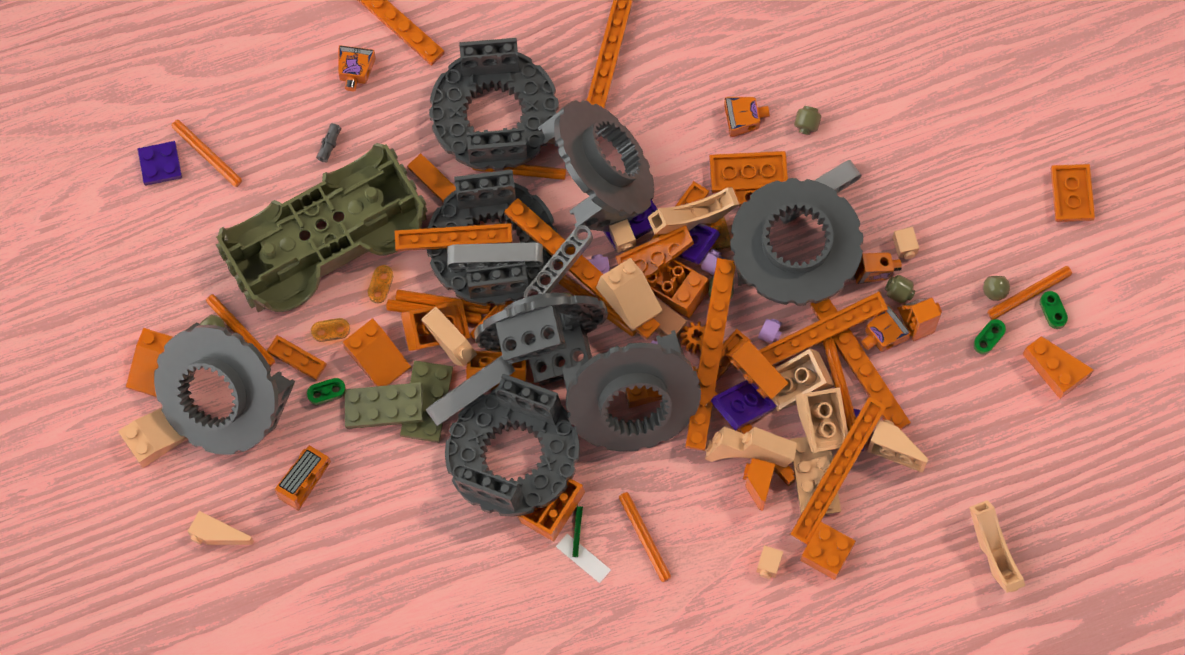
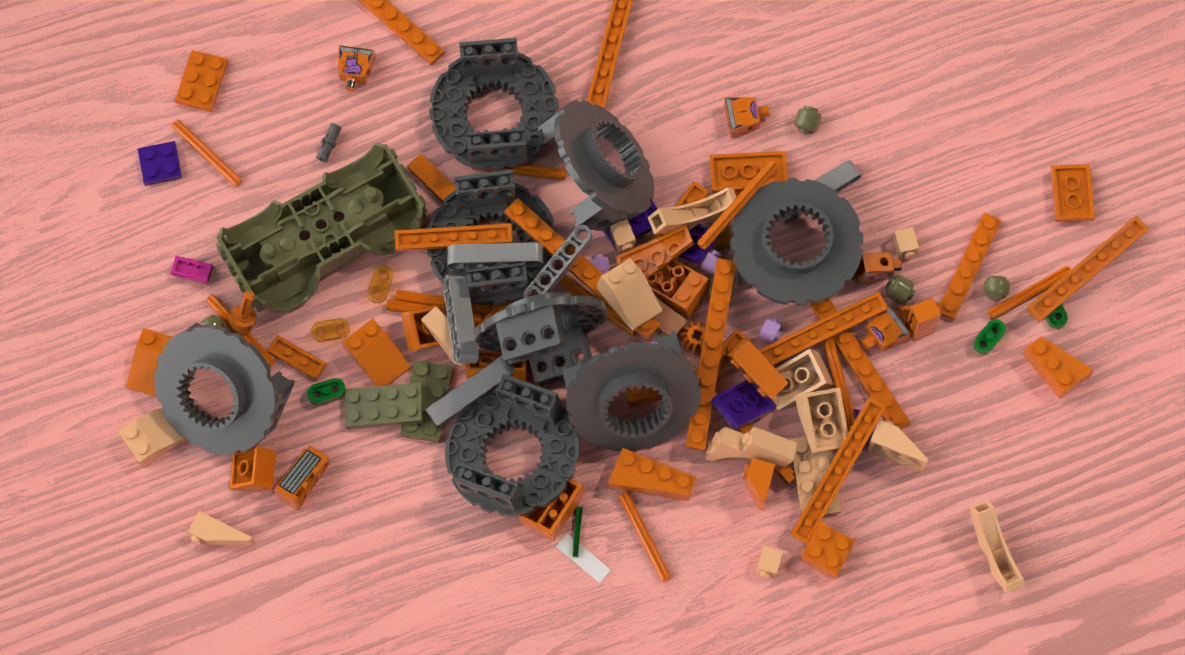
(191, 270): none -> dark pink plate
(201, 81): none -> orange plate
(244, 316): none -> orange piece
(253, 470): none -> orange slope
(460, 319): none -> light grey beam
(650, 477): none -> orange wedge
(735, 207): none -> orange axle
(969, 265): none -> orange plate
(1087, 269): none -> orange plate

